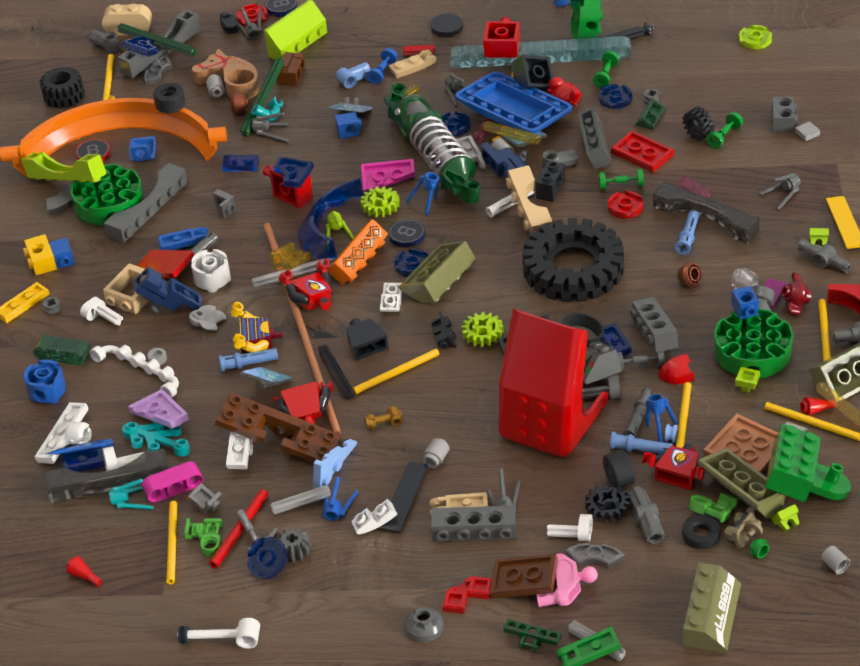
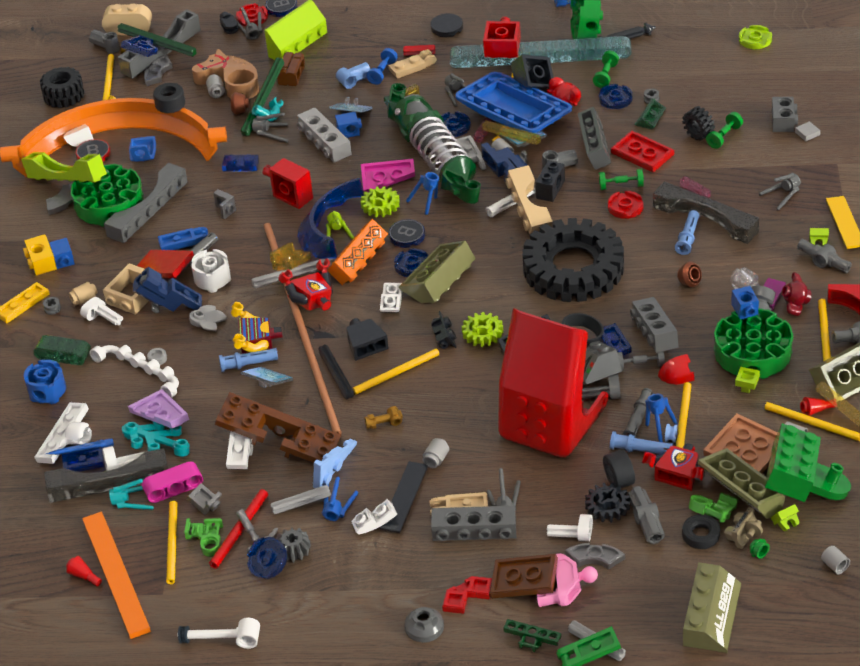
(78, 135): none -> white brick
(82, 293): none -> tan brick
(116, 575): none -> orange tile
(293, 170): clear blue tile -> none
(305, 401): torso -> none
(324, 135): none -> light grey brick

